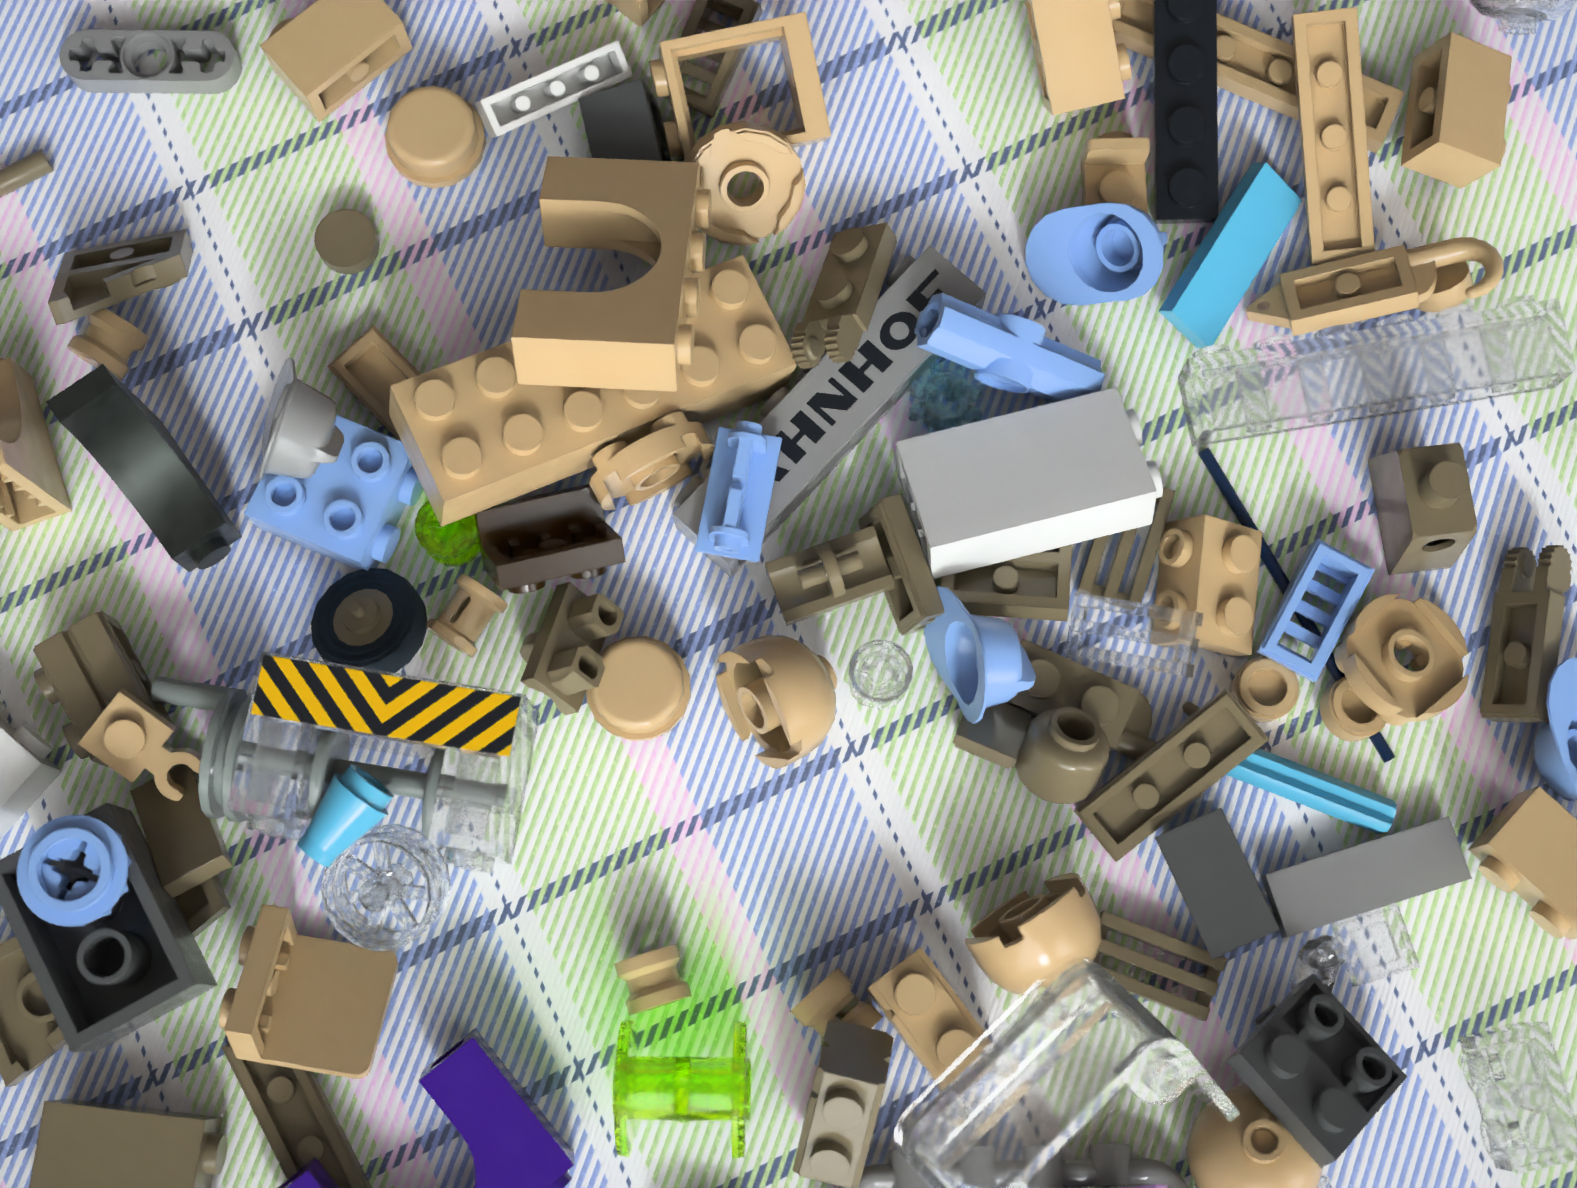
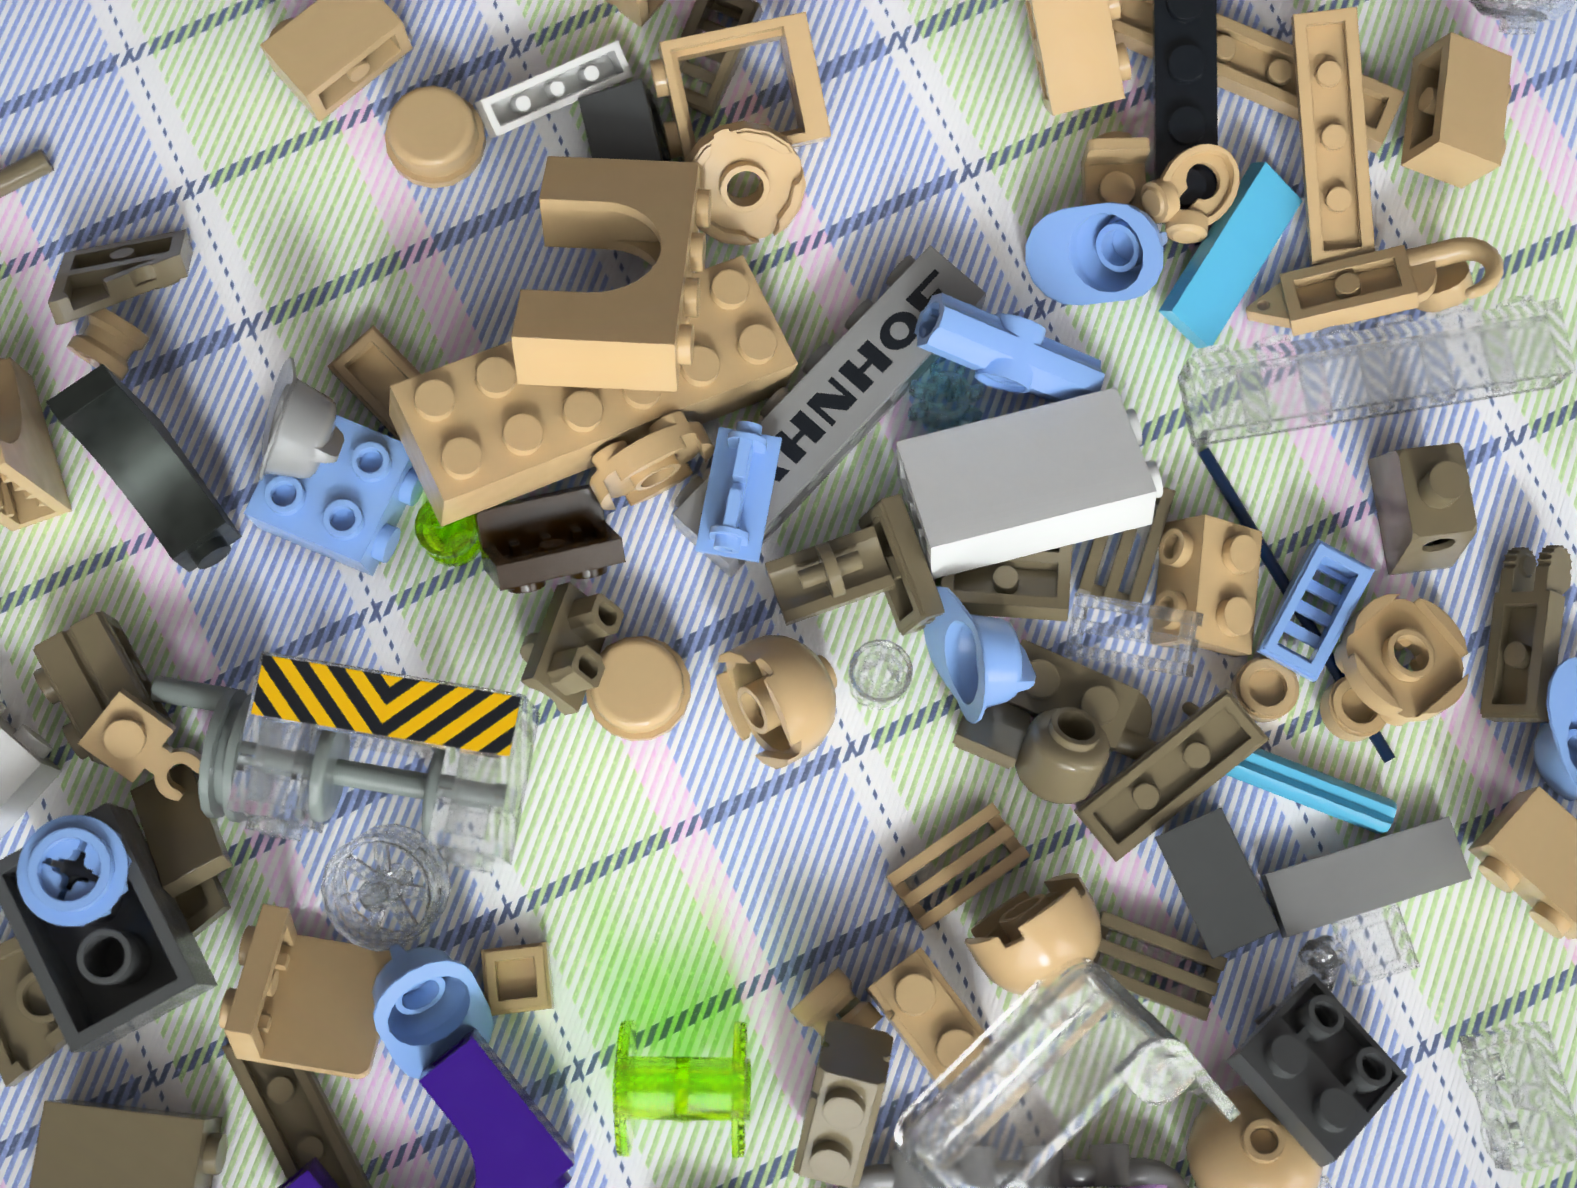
(129, 45): light grey beam -> none
(346, 812): medium azure cone -> none
(347, 241): dark tan tile -> none
(370, 621): black wheel -> none
(426, 1006): none -> light blue piece
(466, 615): tan bush -> none
(517, 978): none -> tan tile
(652, 979): tan wheel -> none
(844, 295): dark tan hinge -> none
(1002, 835): none -> tan tile
(1162, 201): none -> tan piece

